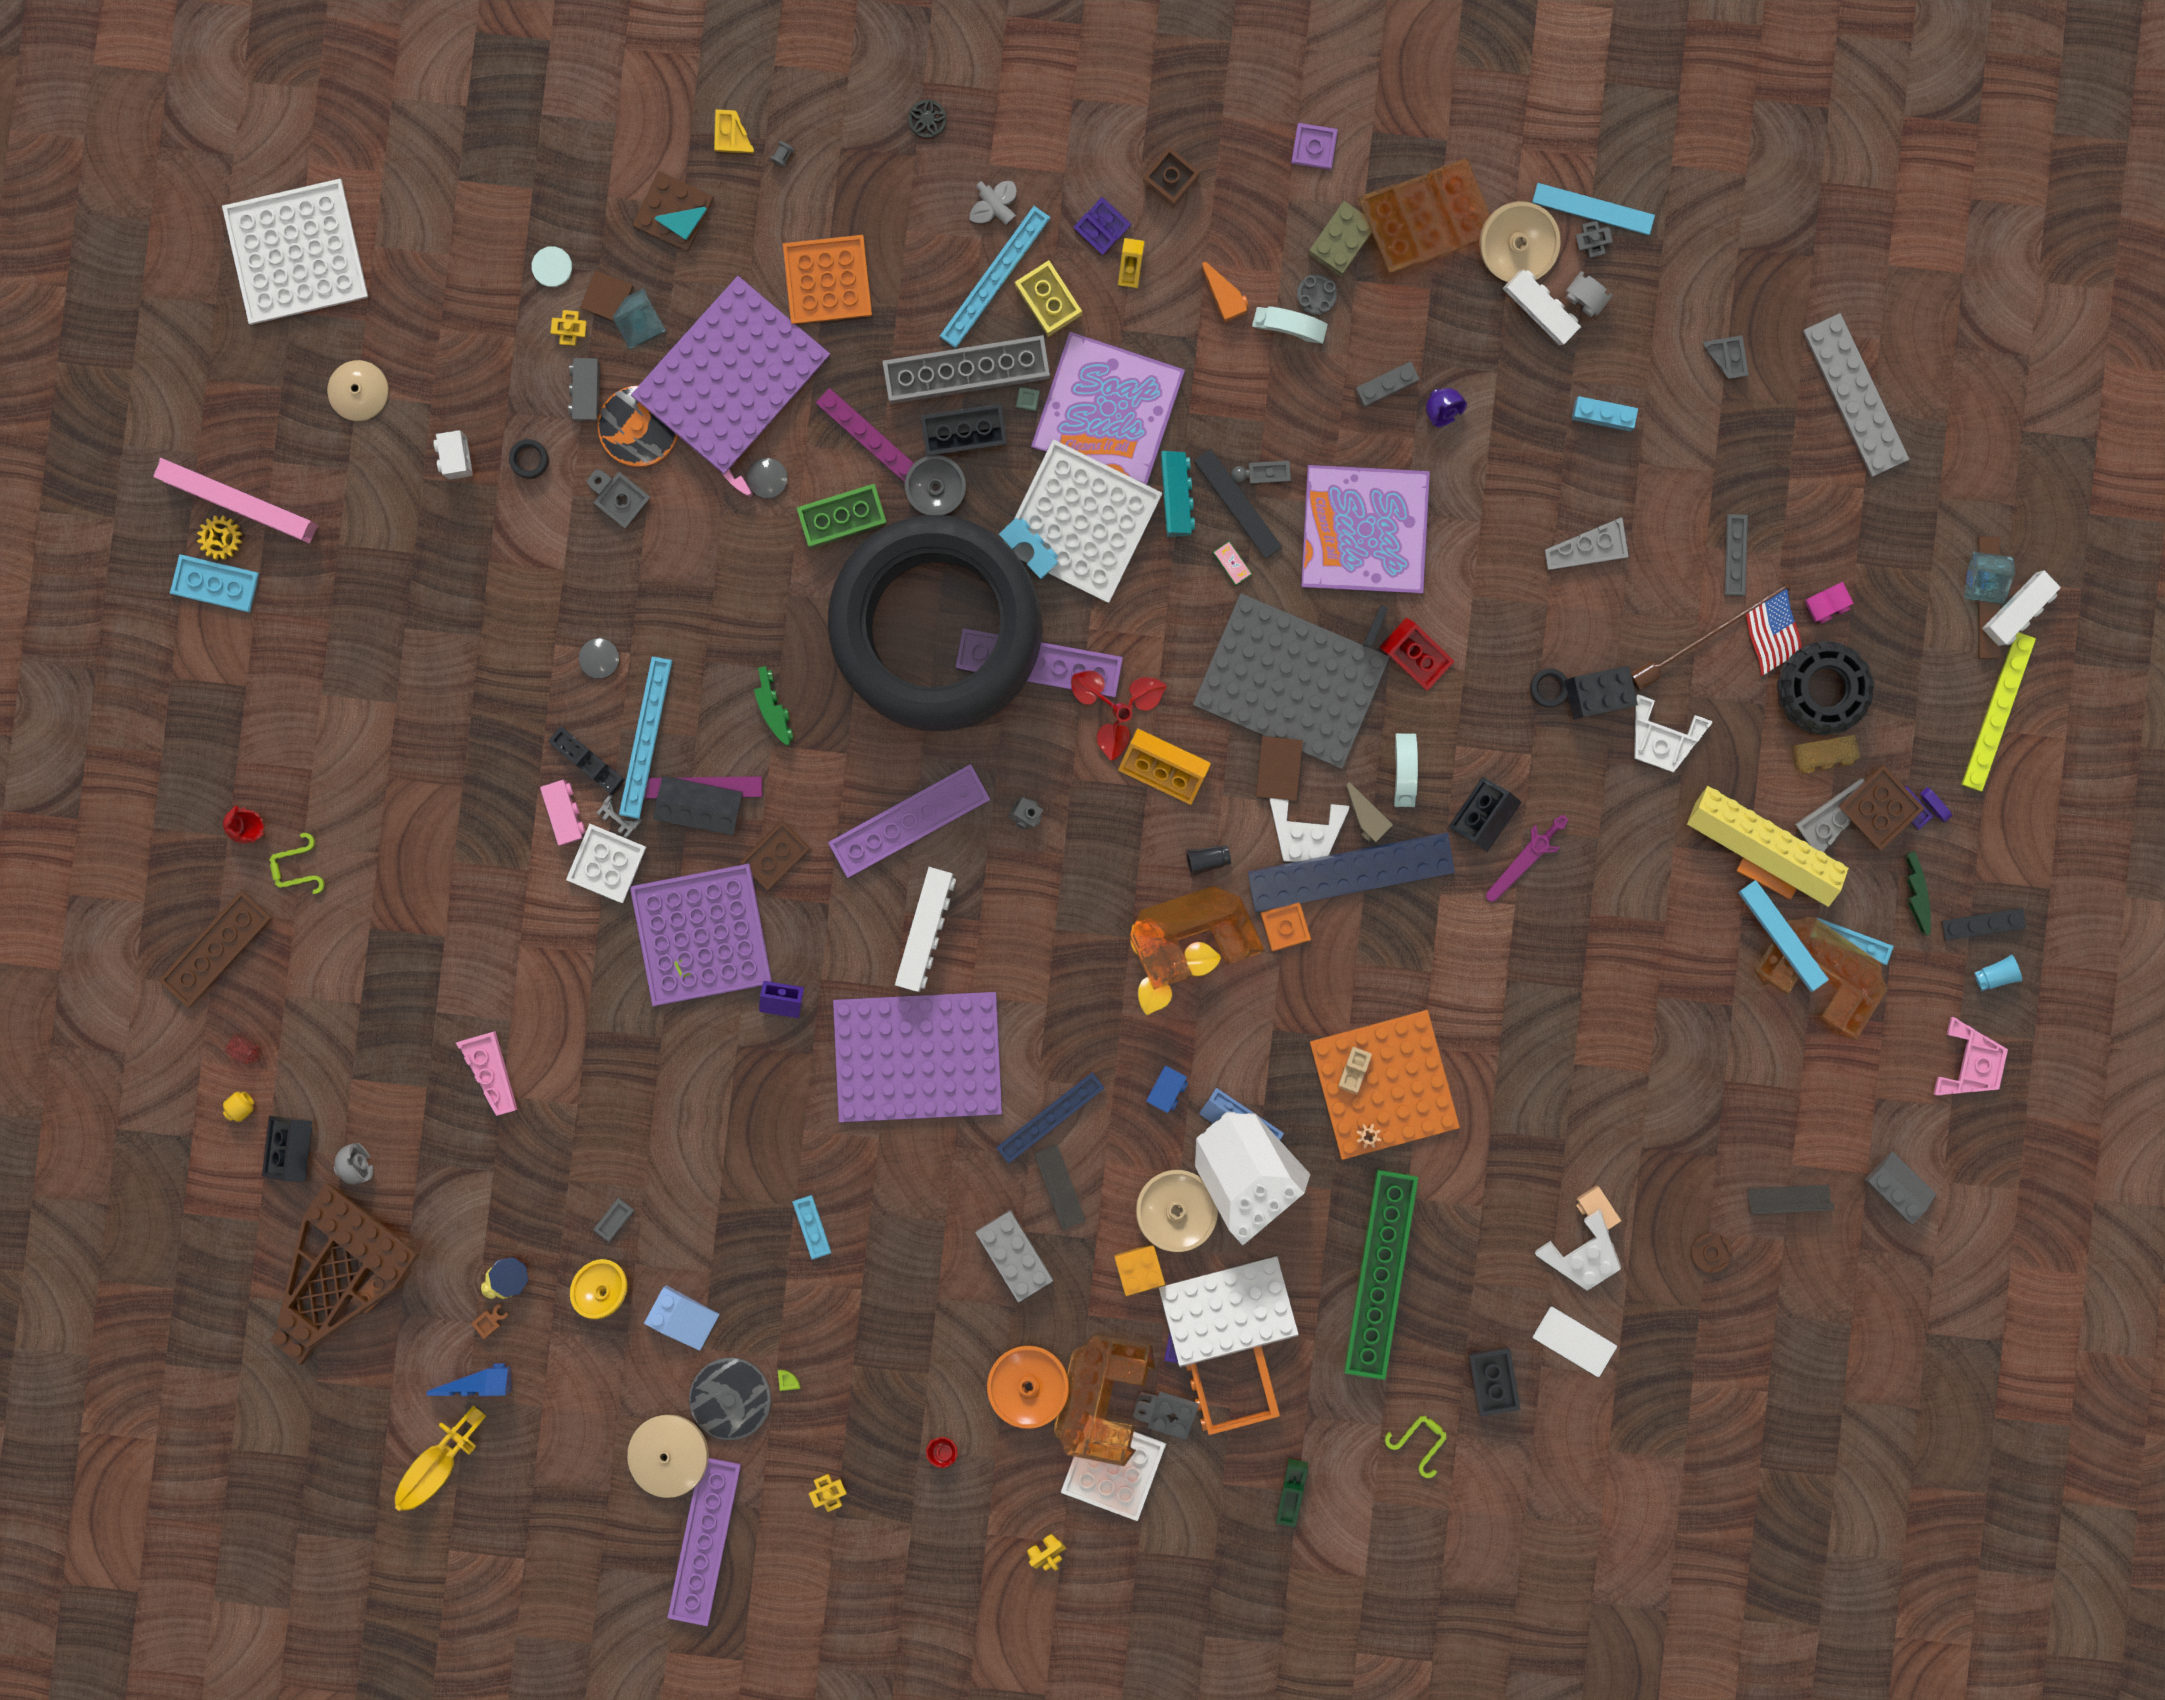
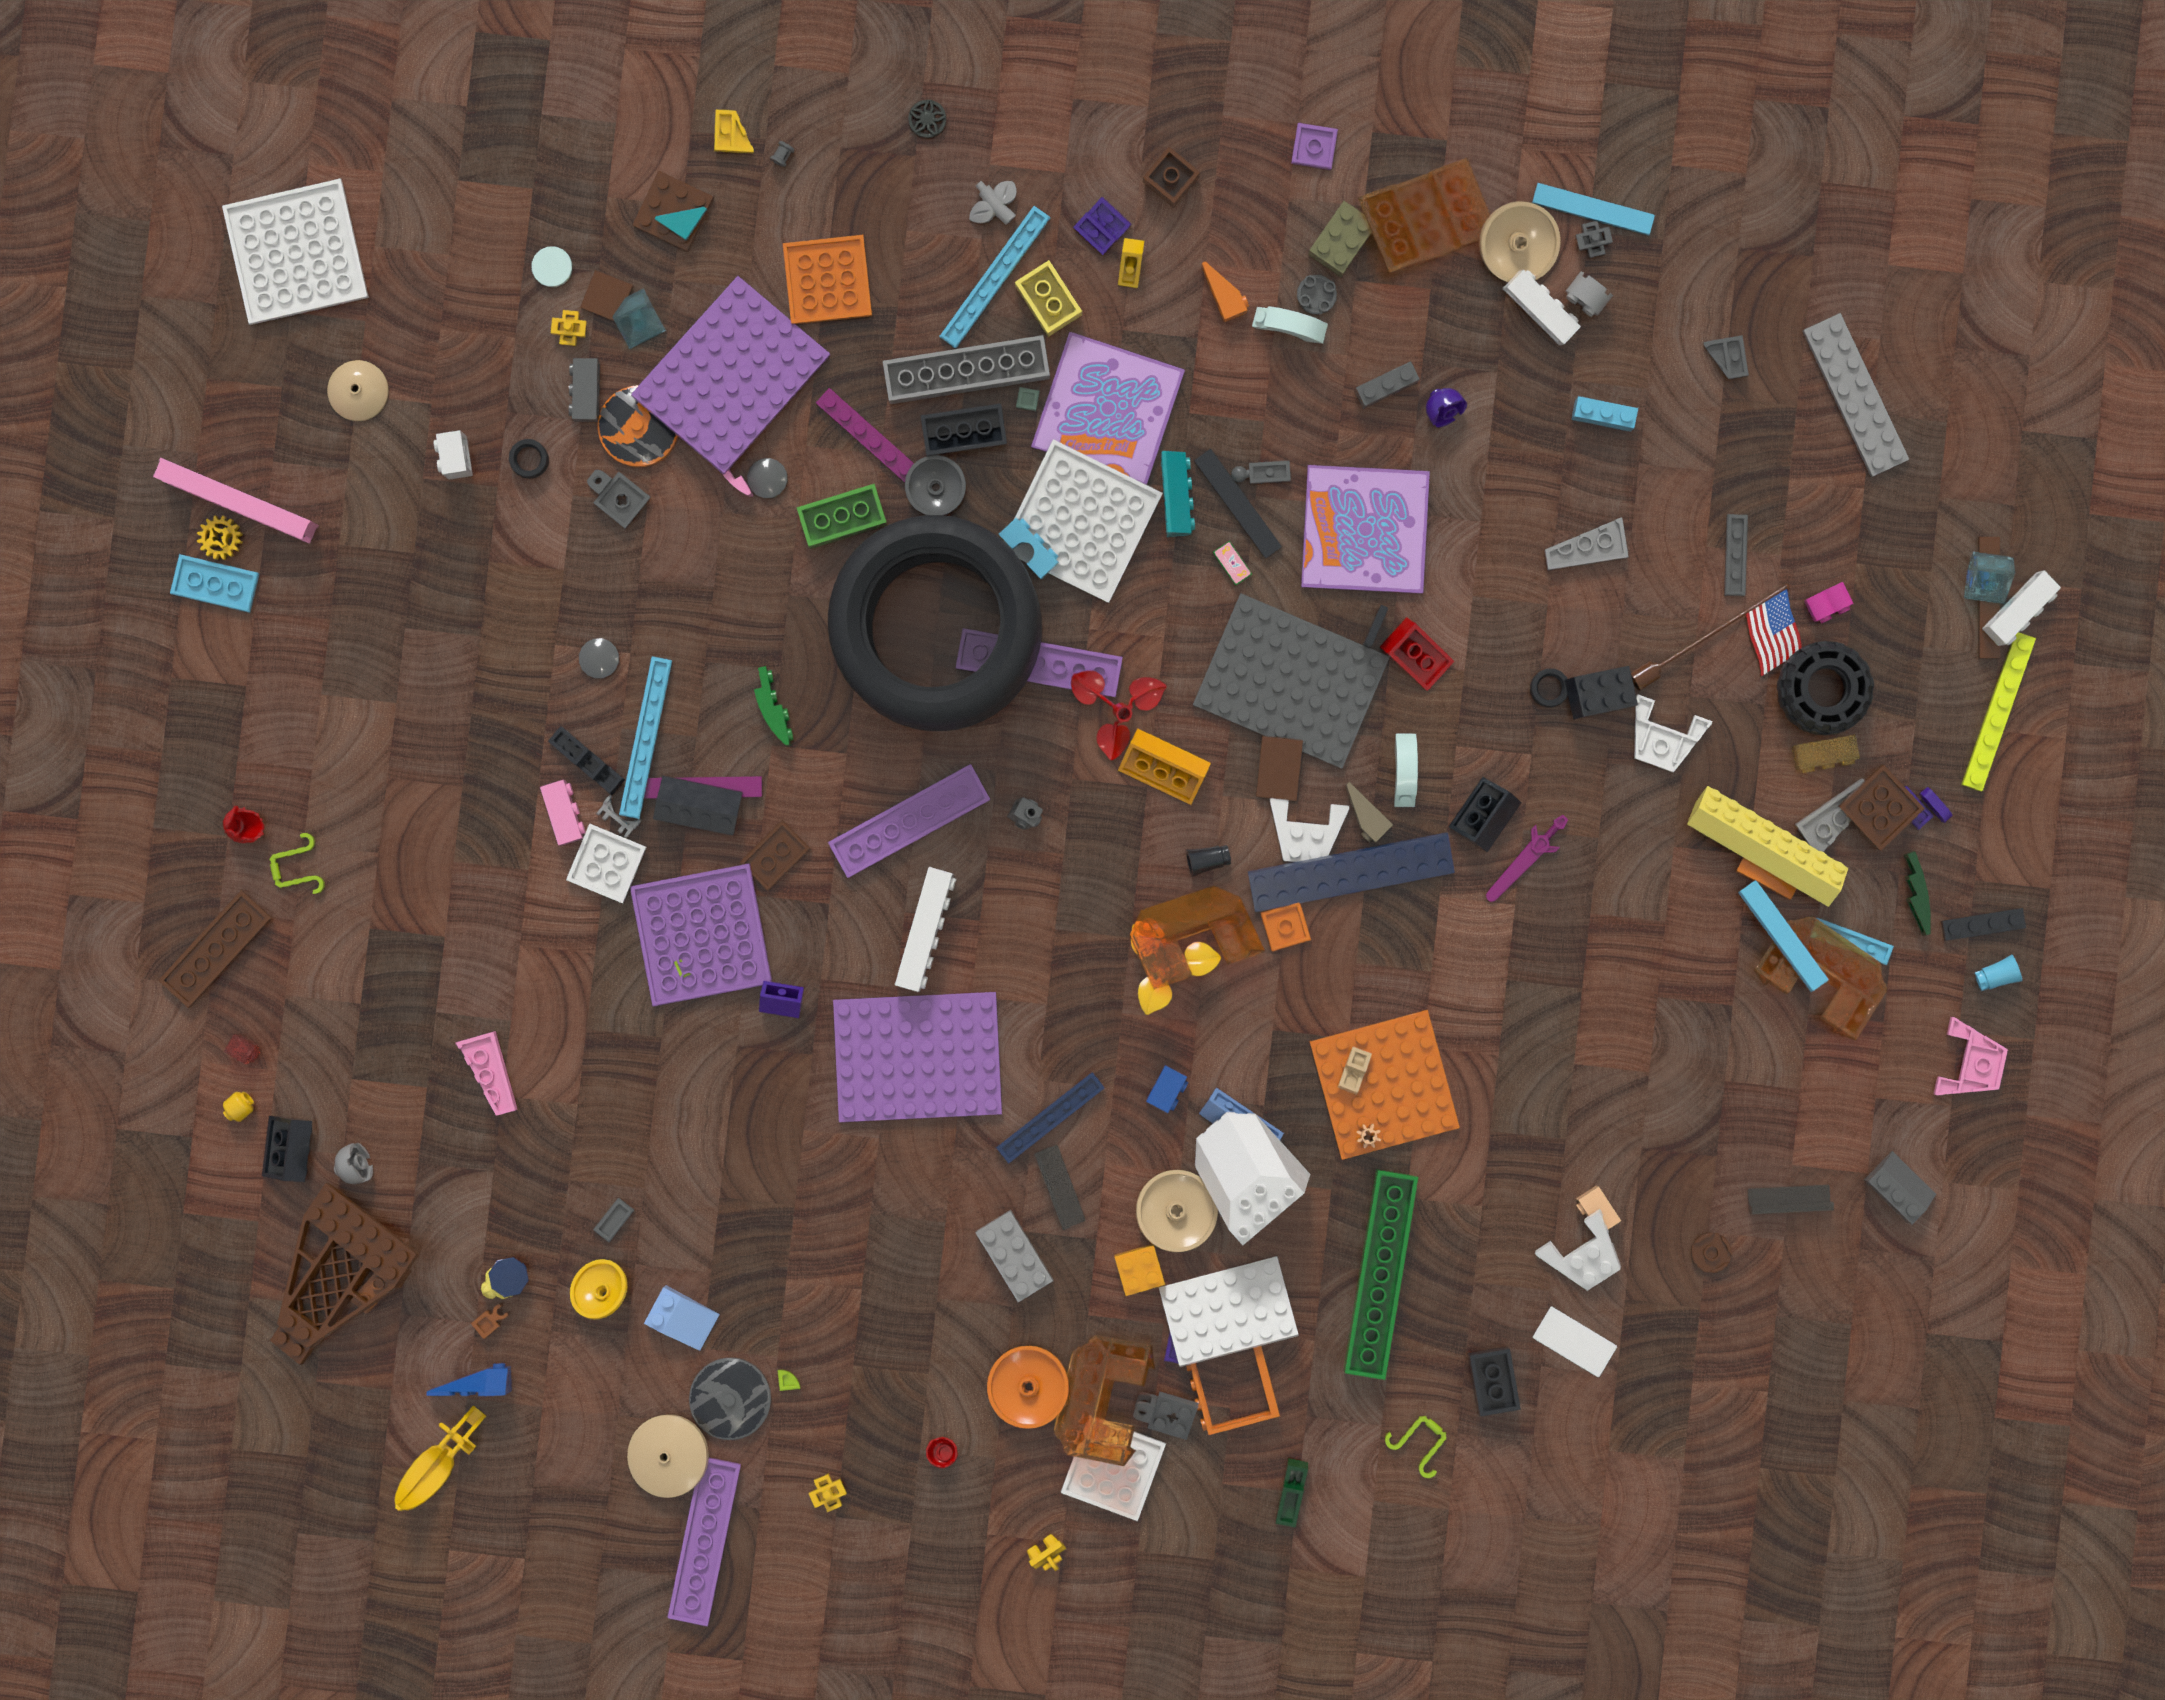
(812, 1227): medium azure tile -> none

